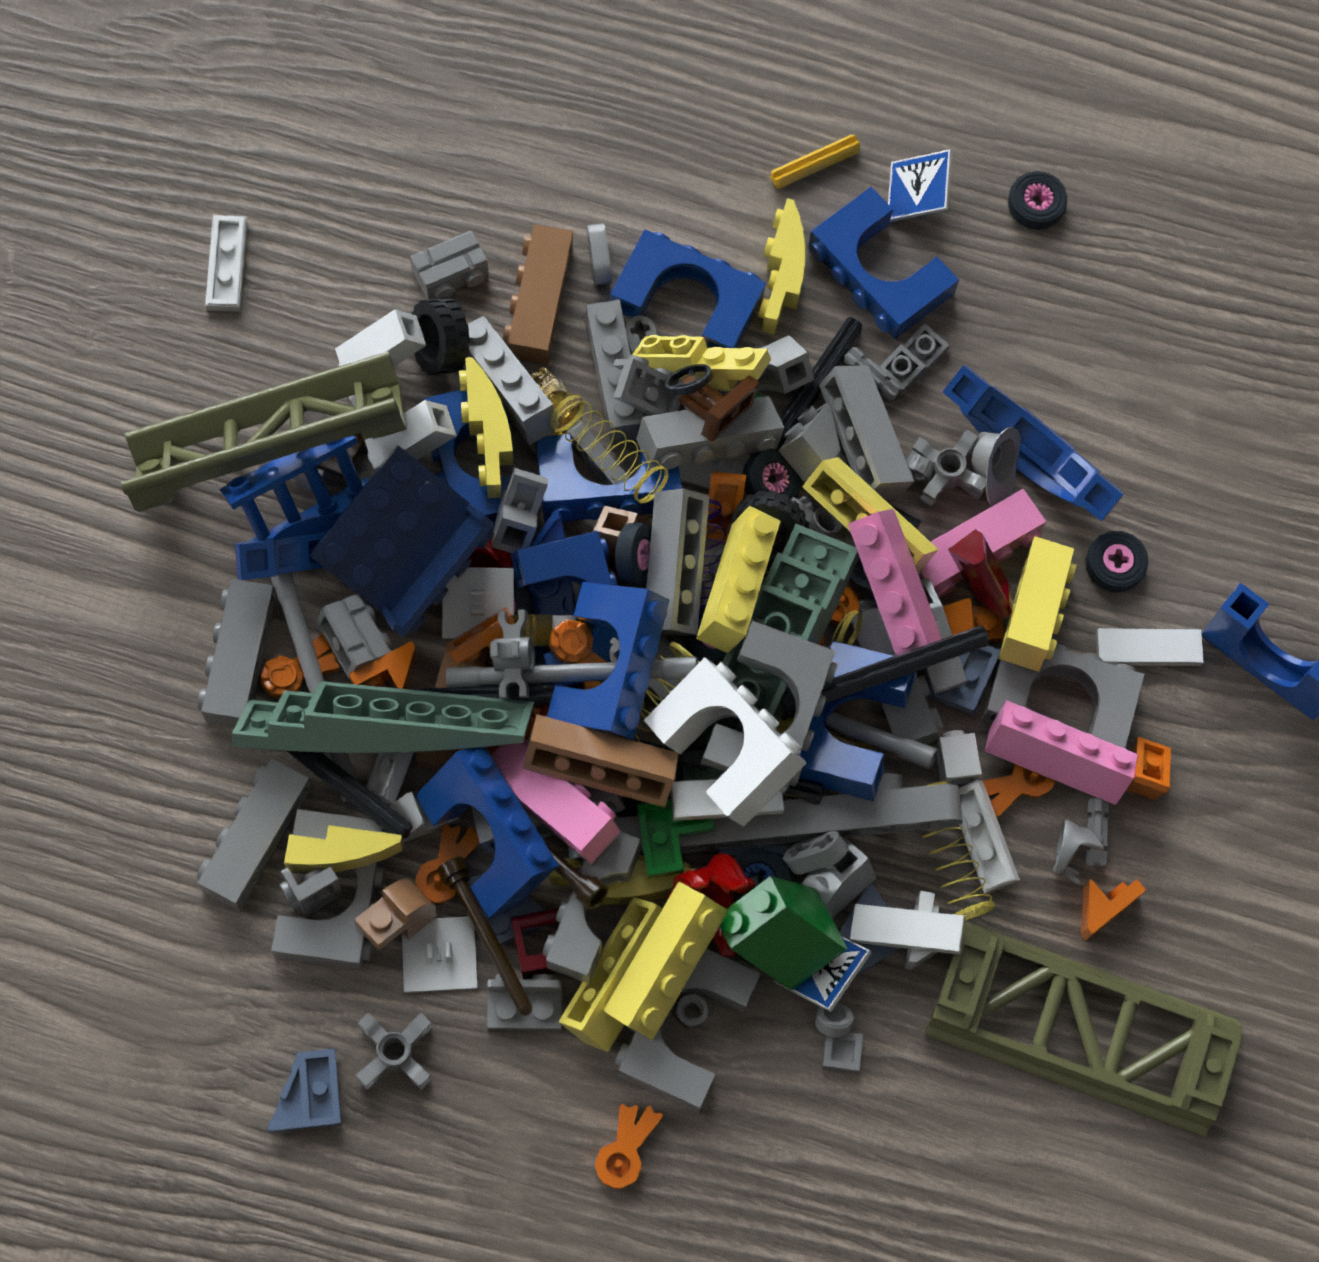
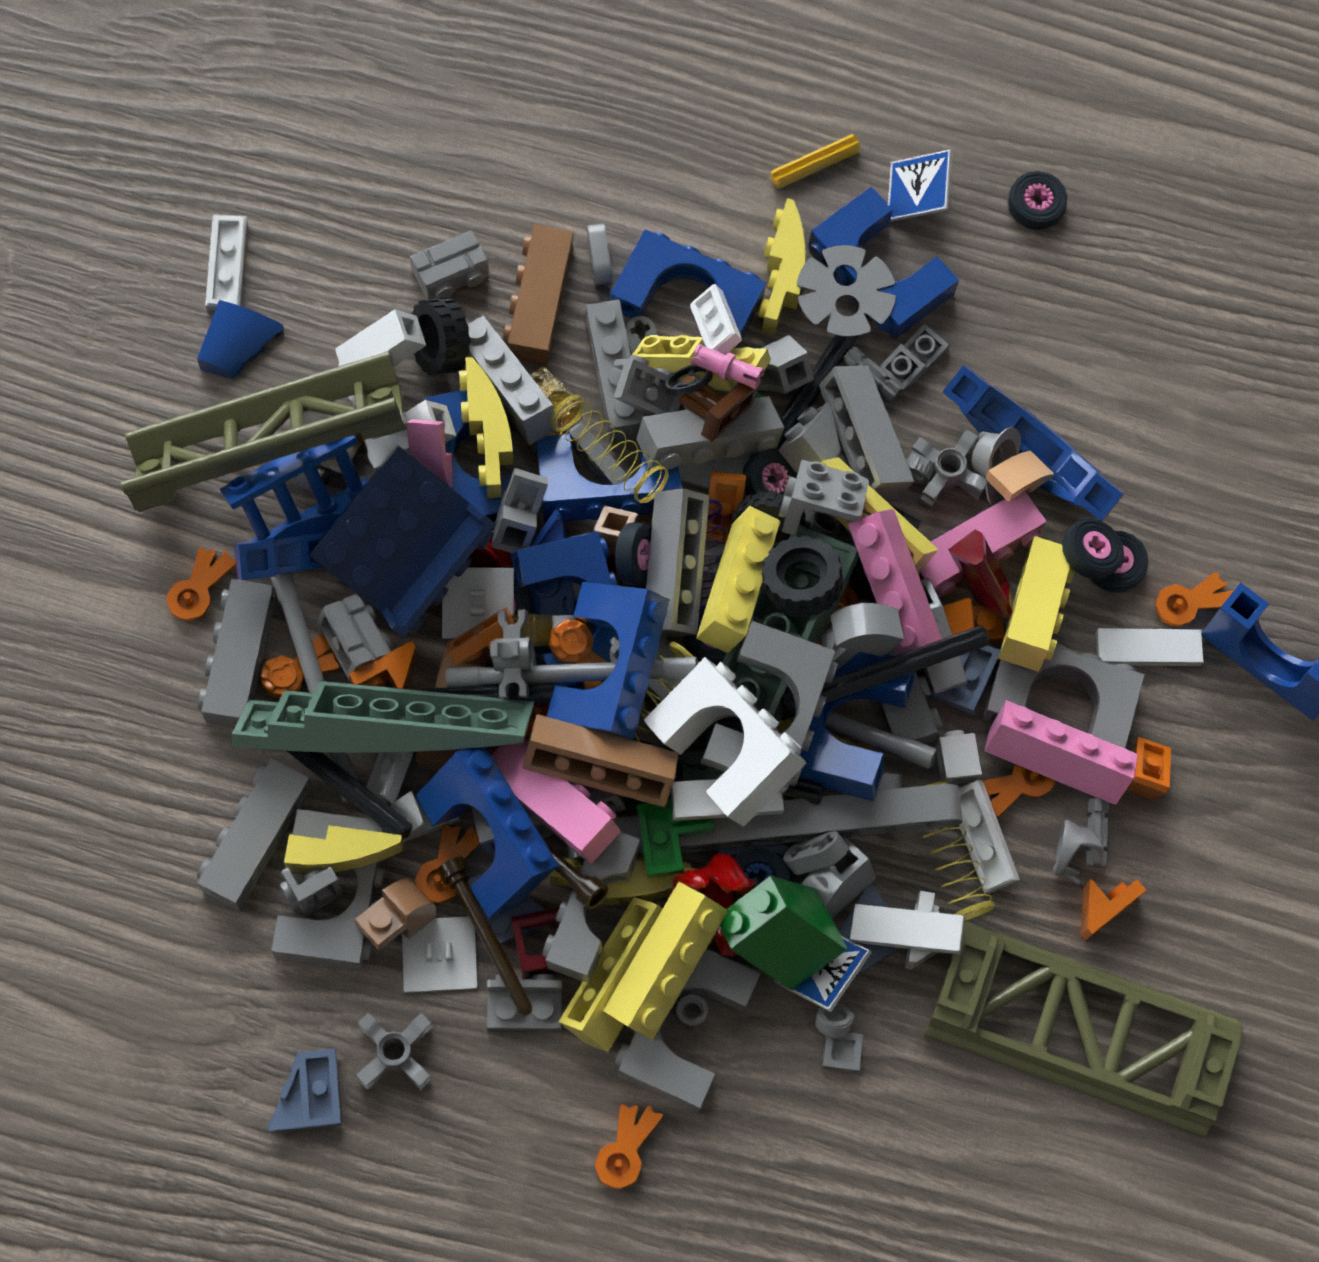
(190, 597): none -> orange piece
(234, 339): none -> blue slope
(427, 446): none -> bright pink slope
(715, 320): none -> white tile
(727, 366): none -> bright pink pin
(805, 601): none -> black tyre
(824, 491): none -> light grey bracket
(864, 629): none -> light grey brick
(869, 279): none -> light grey piece
(1018, 475): none -> light nougat slope
(1084, 558): none -> black bush
(1179, 605): none -> orange piece

